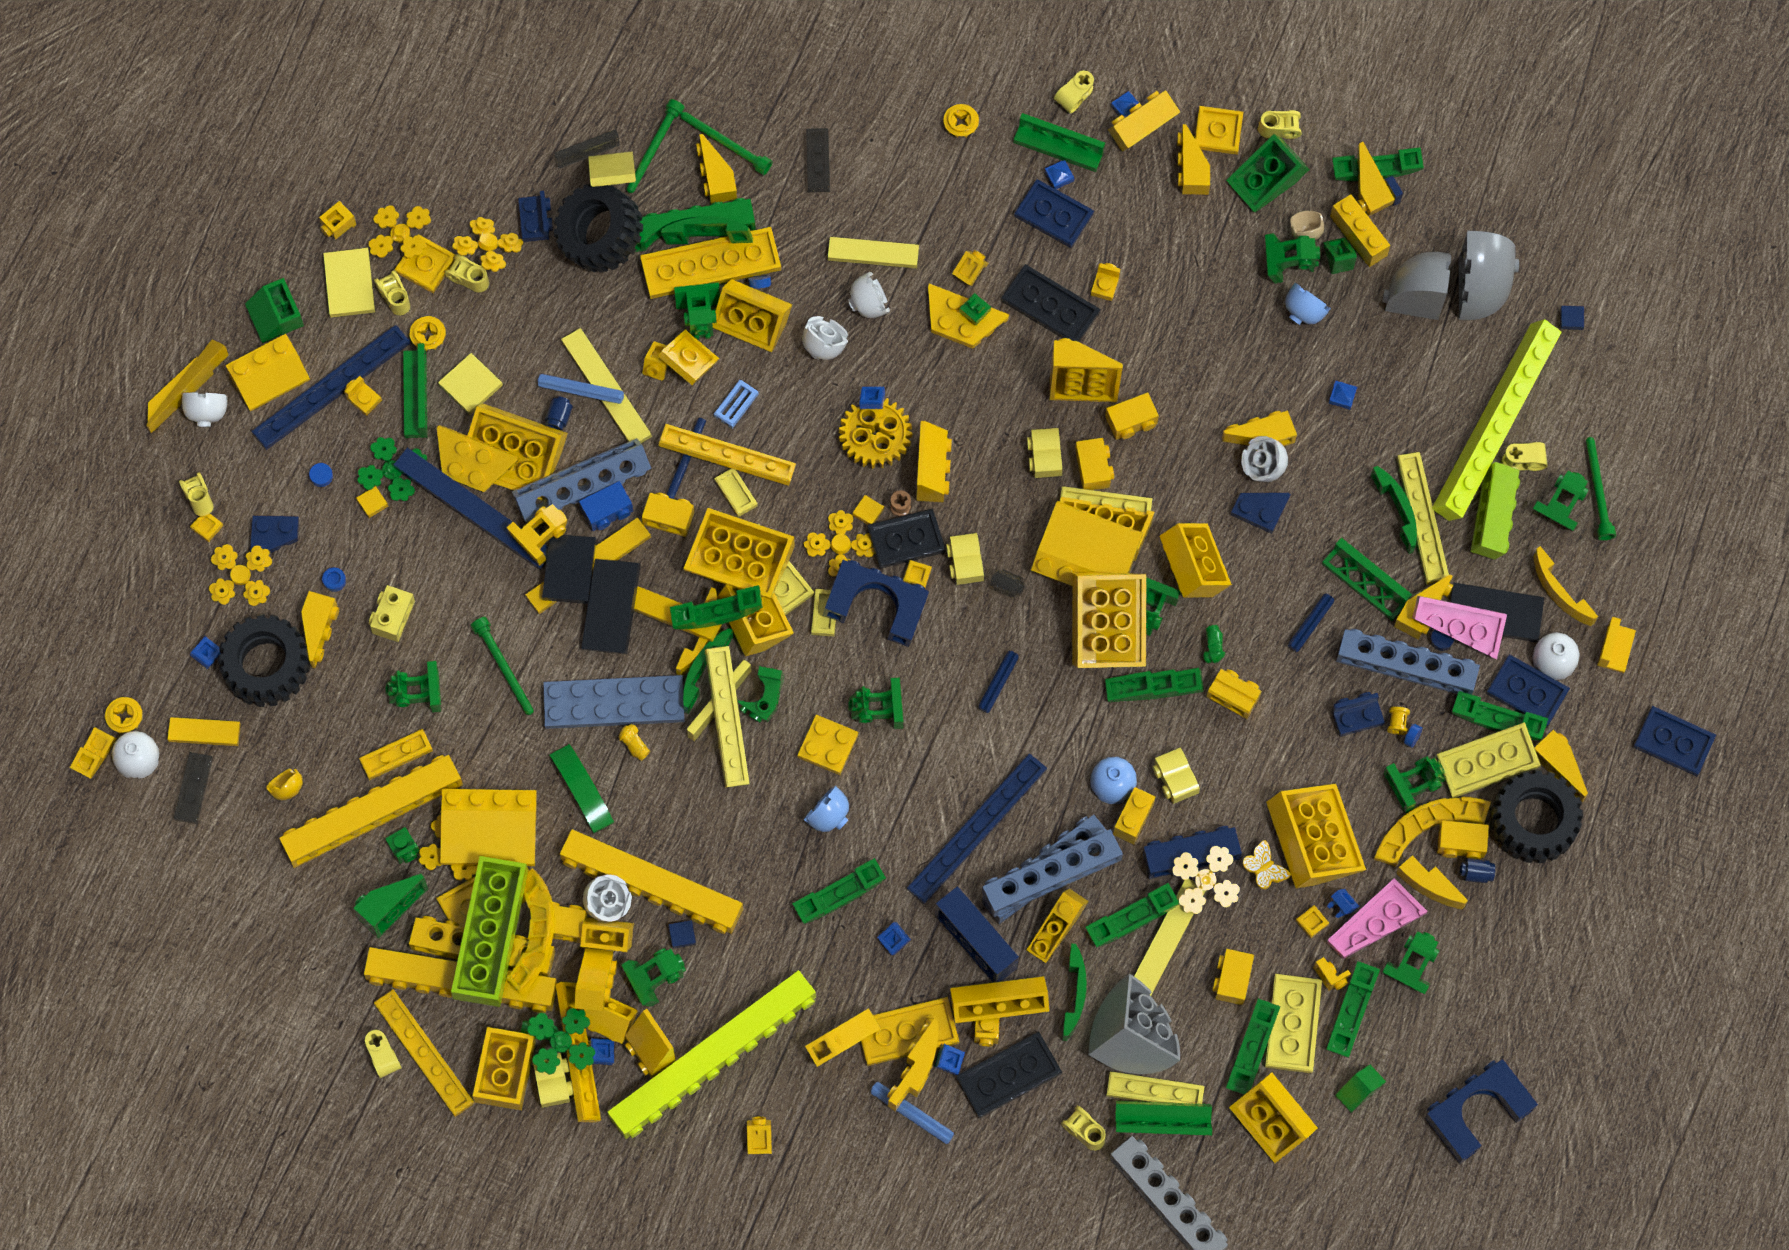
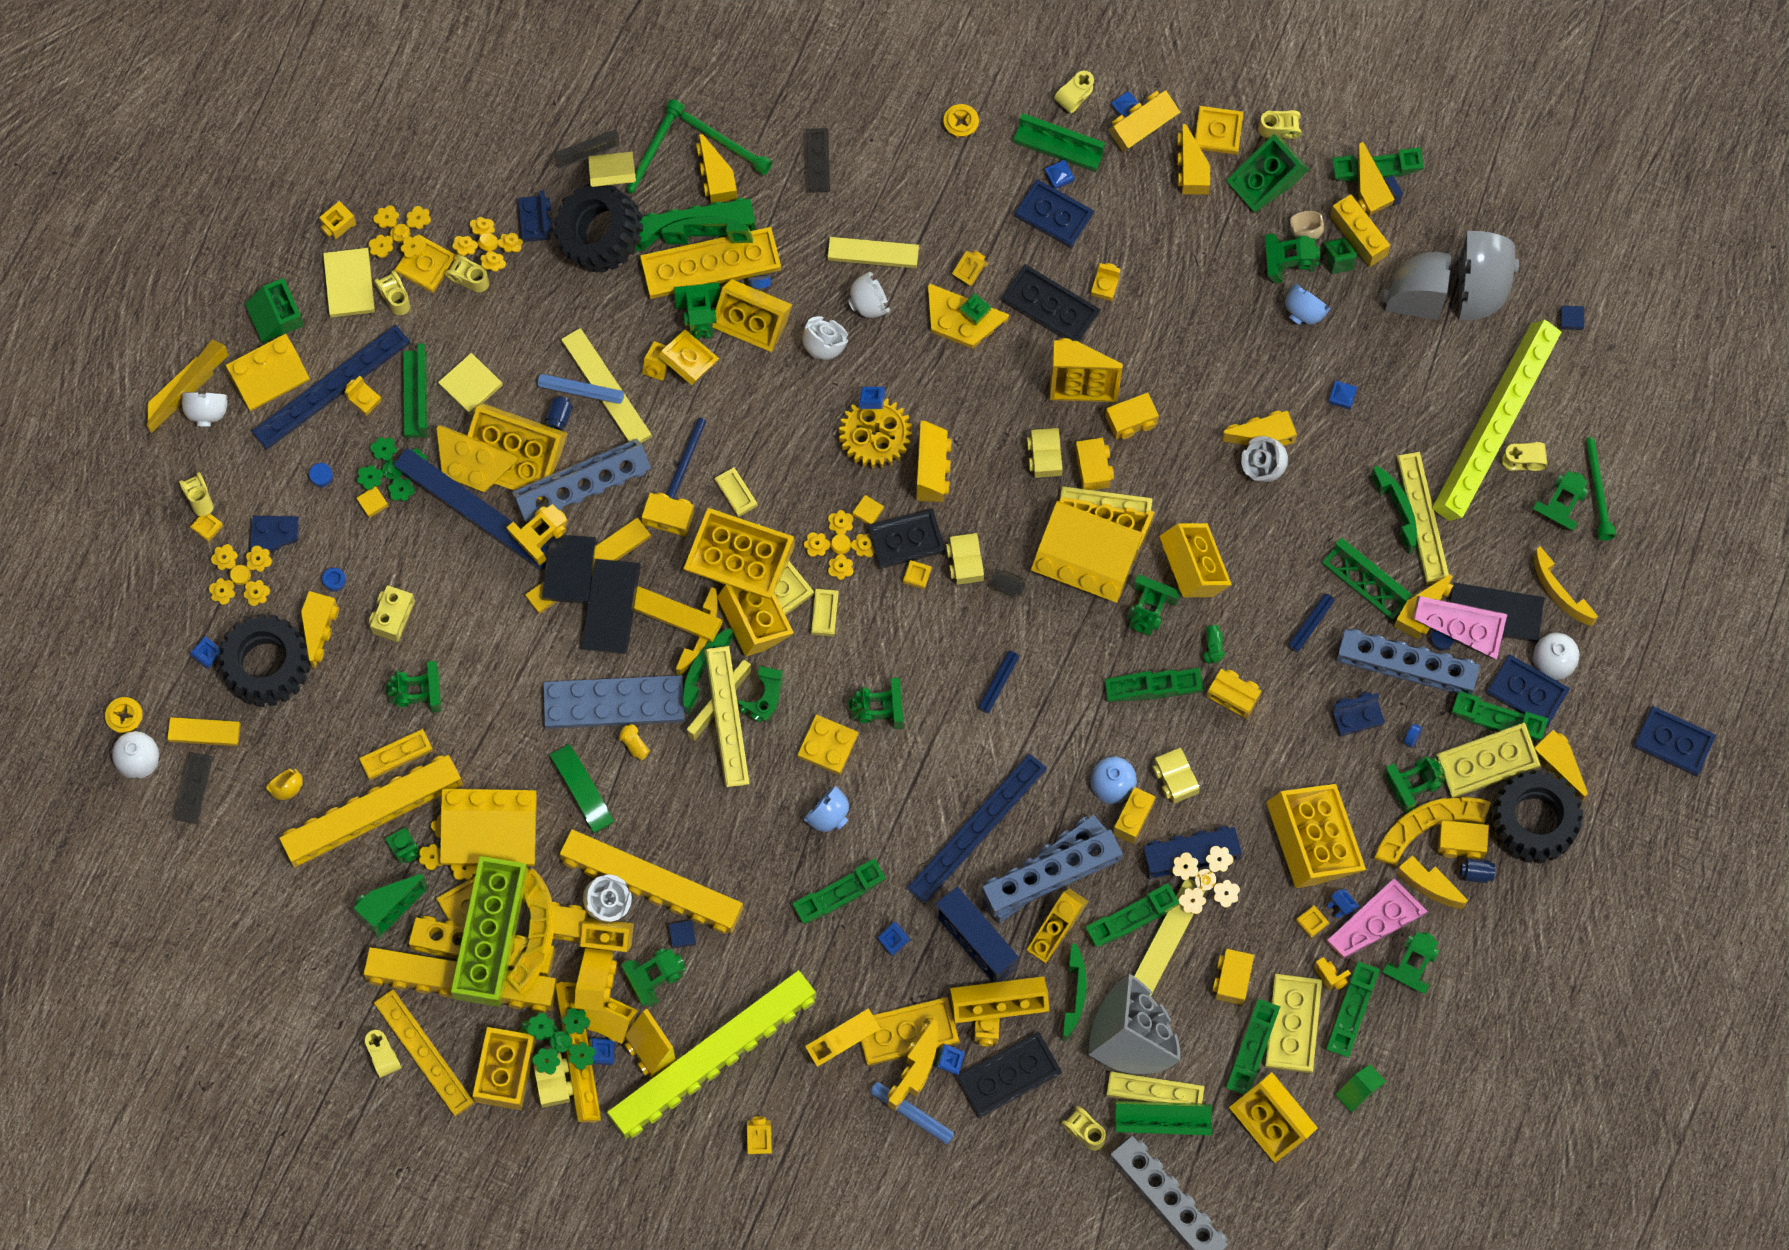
(93, 753): yellow slope -> none
(421, 326): yellow gear -> none
(482, 628): green piece -> none
(606, 506): blue brick -> none
(718, 611): green slope -> none
(725, 418): light blue tile -> none
(727, 454): yellow tile -> none
(855, 579): dark blue arch -> none
(904, 498): medium nougat bush -> none
(1108, 620): yellow slope -> none
(1260, 509): dark blue wing -> none
(1264, 868): yellow animal -> none
(1398, 720): yellow bush -> none
(1495, 511): lime brick -> none
(1496, 1082): dark blue arch -> none
(1616, 646): yellow panel -> none

